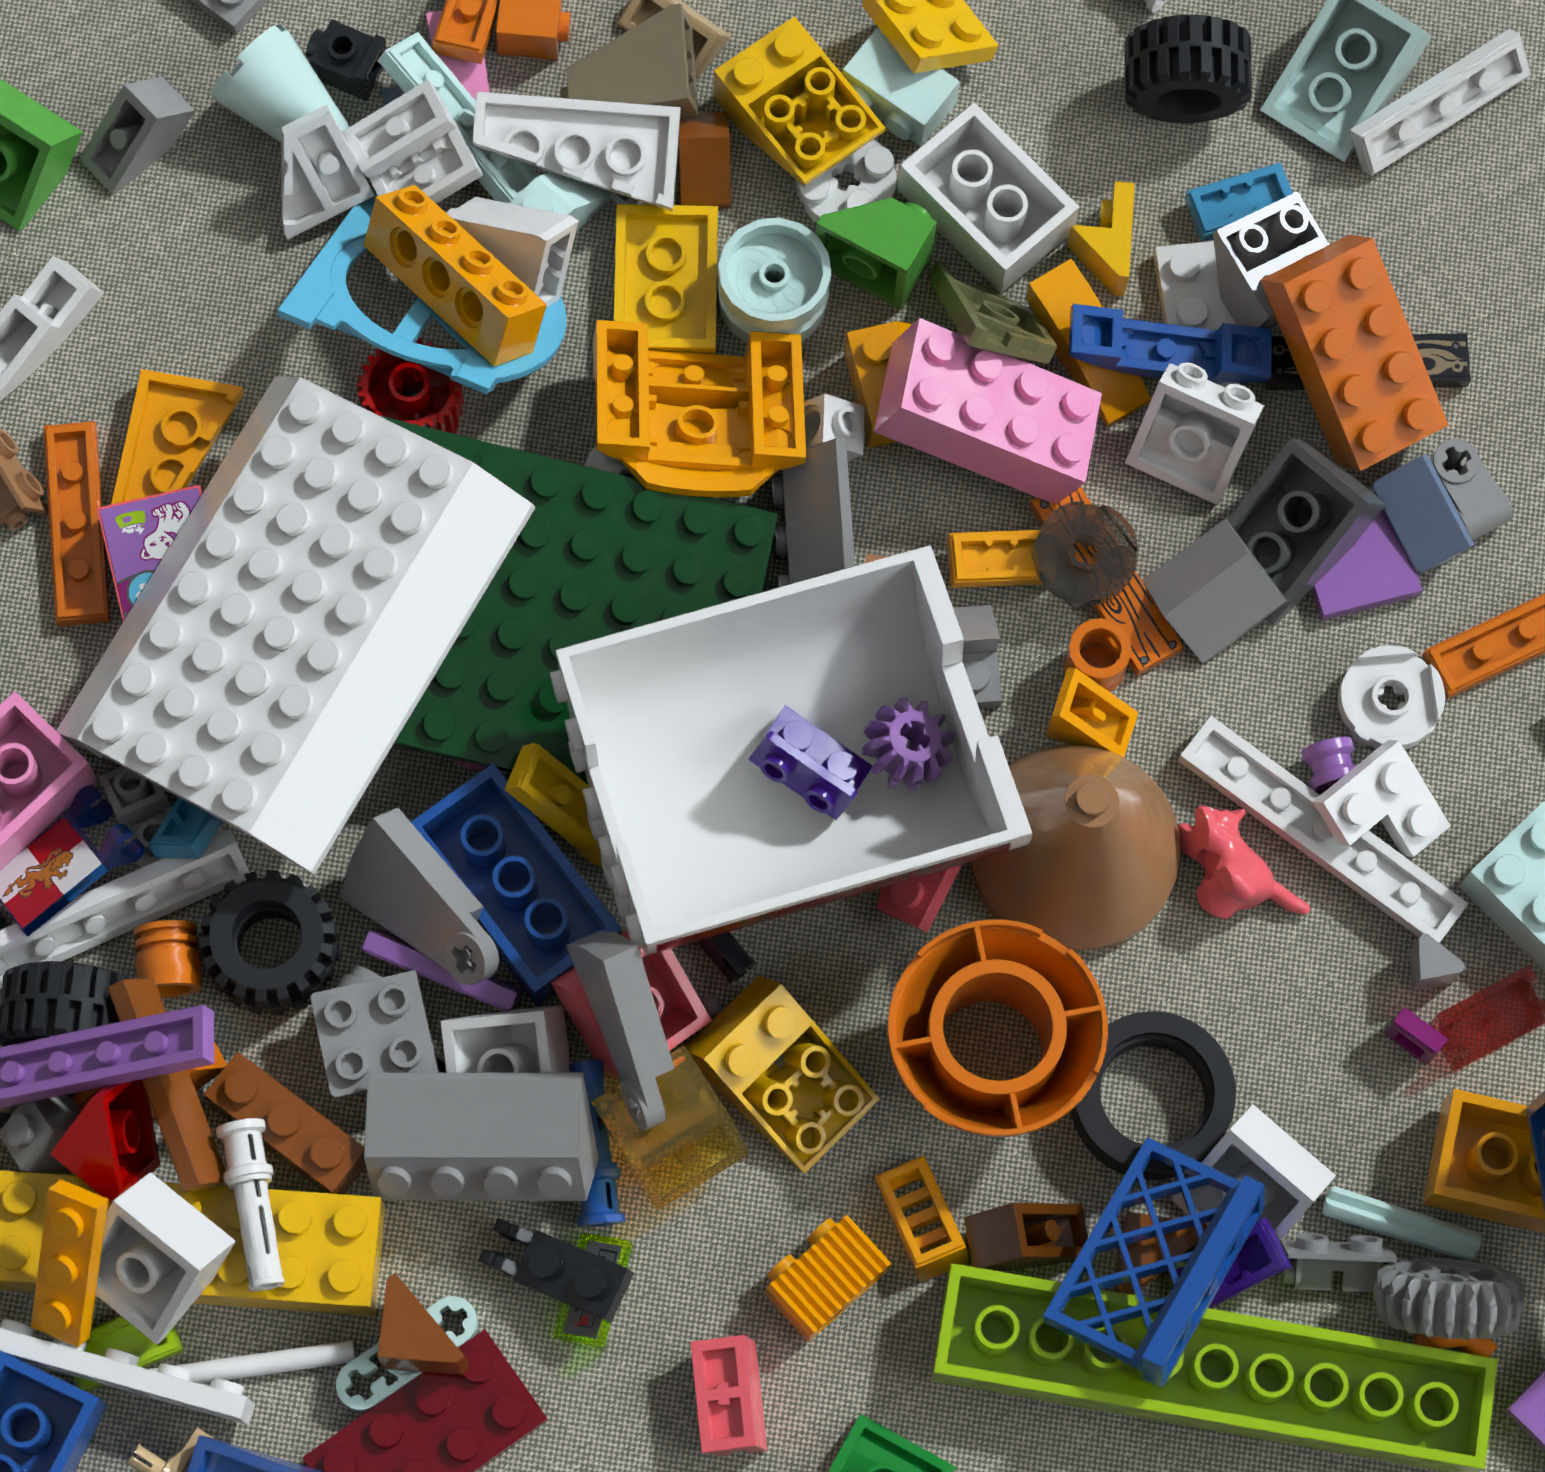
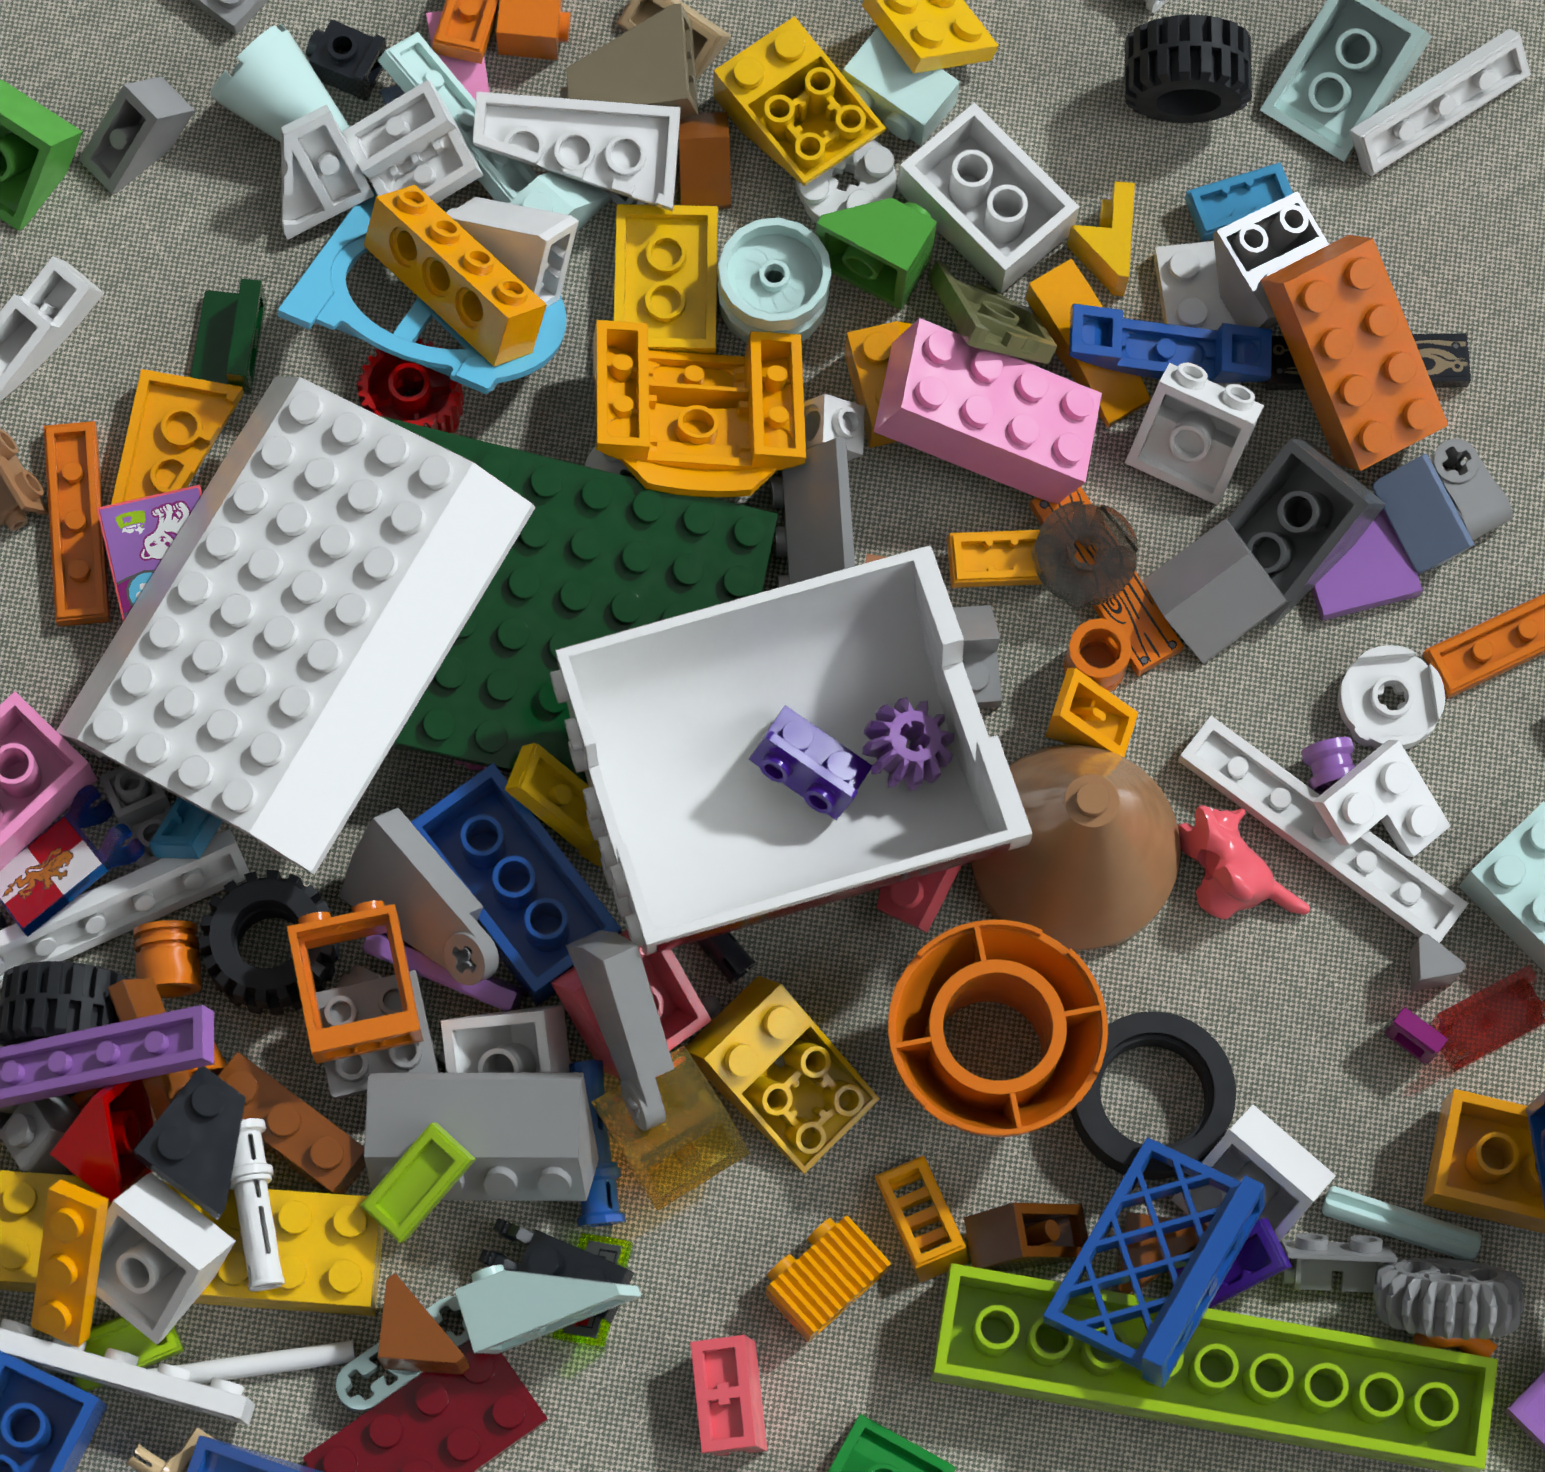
(197, 1140): none -> black wing
(230, 335): none -> dark green panel
(364, 1035): none -> orange window
(418, 1182): none -> lime tile
(517, 1307): none -> light aqua slope

